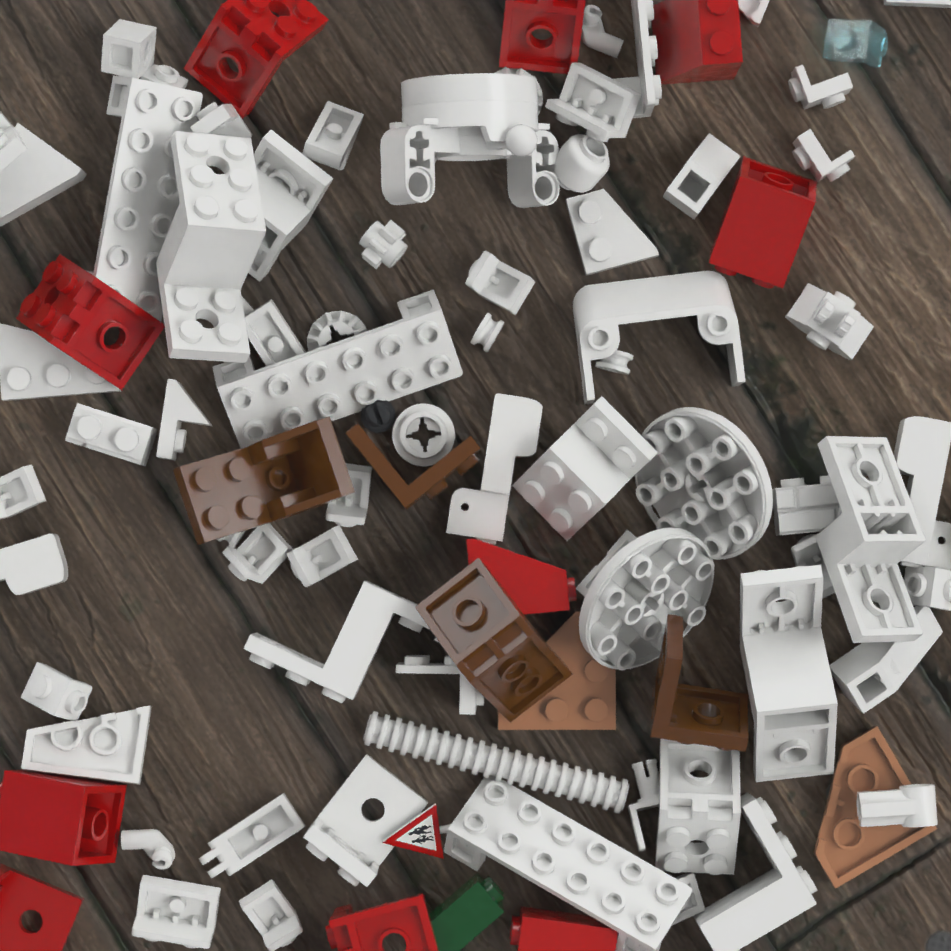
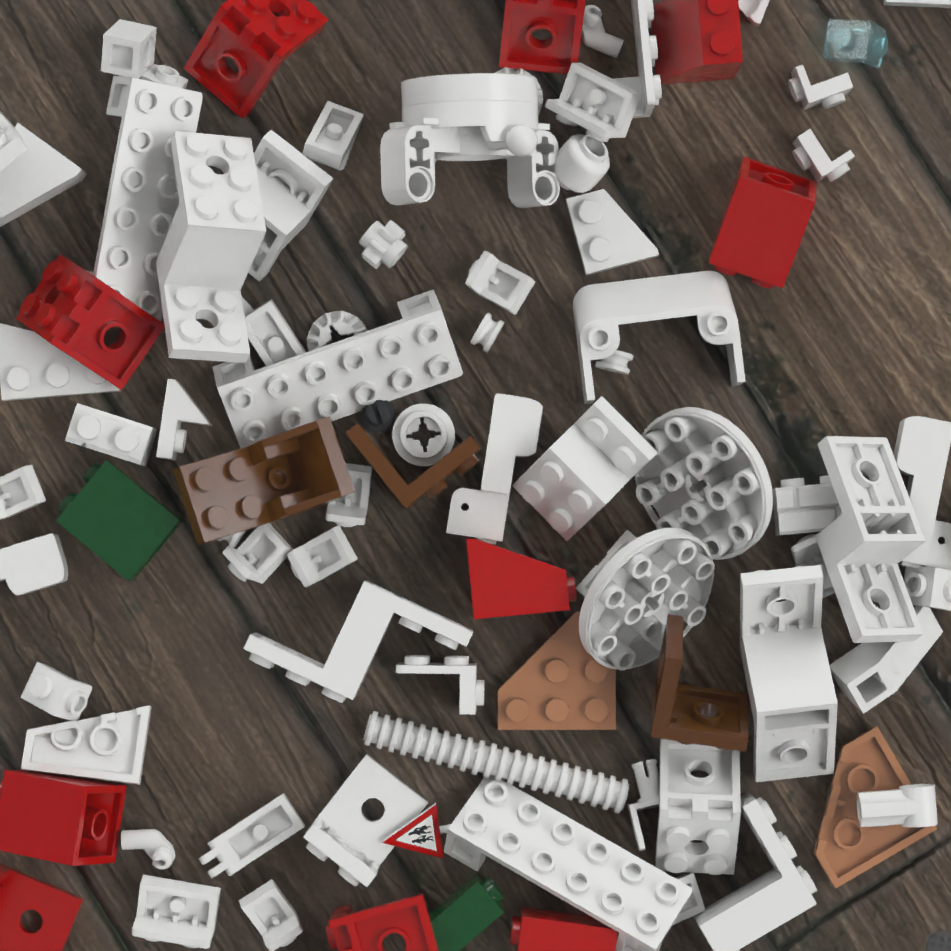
(117, 519): none -> dark green brick
(221, 121): white bracket -> none
(492, 641): reddish brown bracket -> none
(701, 176): white slope -> none
(830, 321): white hinge -> none

